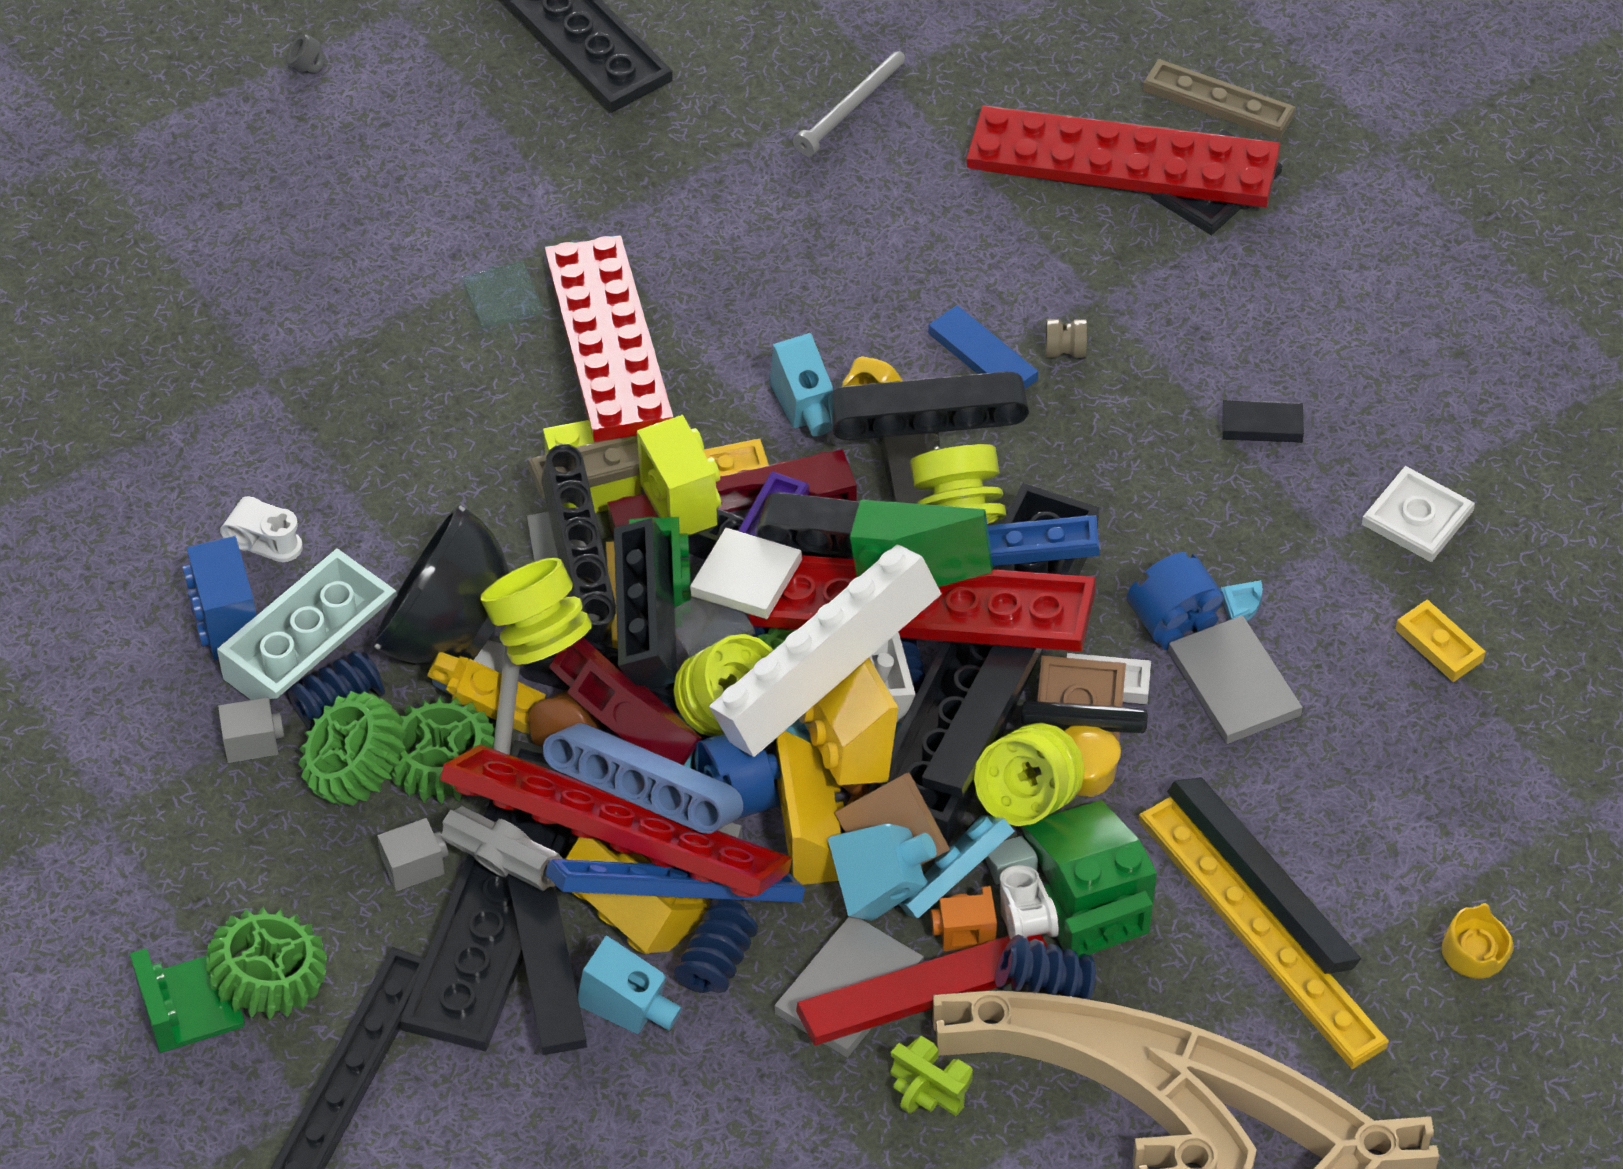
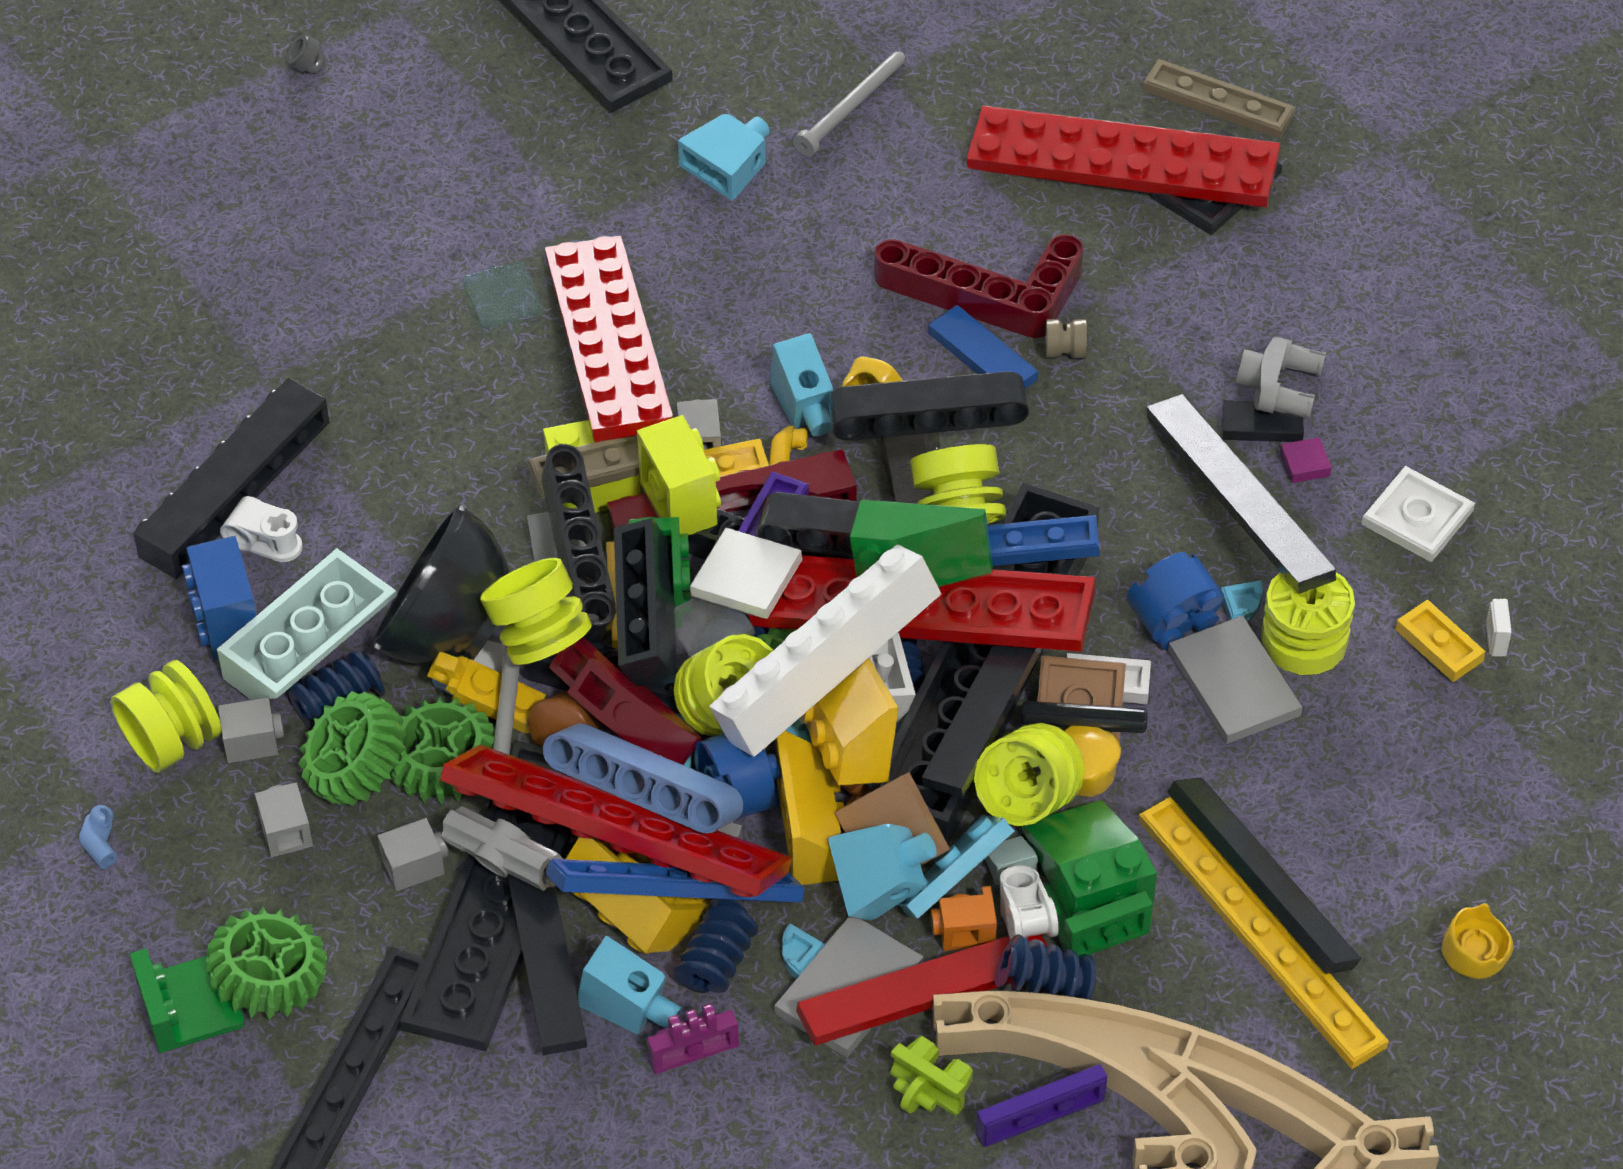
(95, 834): none -> medium blue arm
(169, 714): none -> neon yellow wheel
(236, 469): none -> black brick
(283, 819): none -> light grey brick
(692, 1039): none -> magenta hinge
(705, 418): none -> light grey brick
(725, 153): none -> medium azure torso
(785, 441): none -> yellow arm
(799, 950): none -> medium azure tile
(981, 292): none -> dark red beam
(1041, 1105): none -> dark purple tile
(1241, 494): none -> tile
(1263, 371): none -> light grey connector
(1305, 460): none -> magenta tile
(1307, 629): none -> neon yellow wheel
(1498, 627): none -> white tile

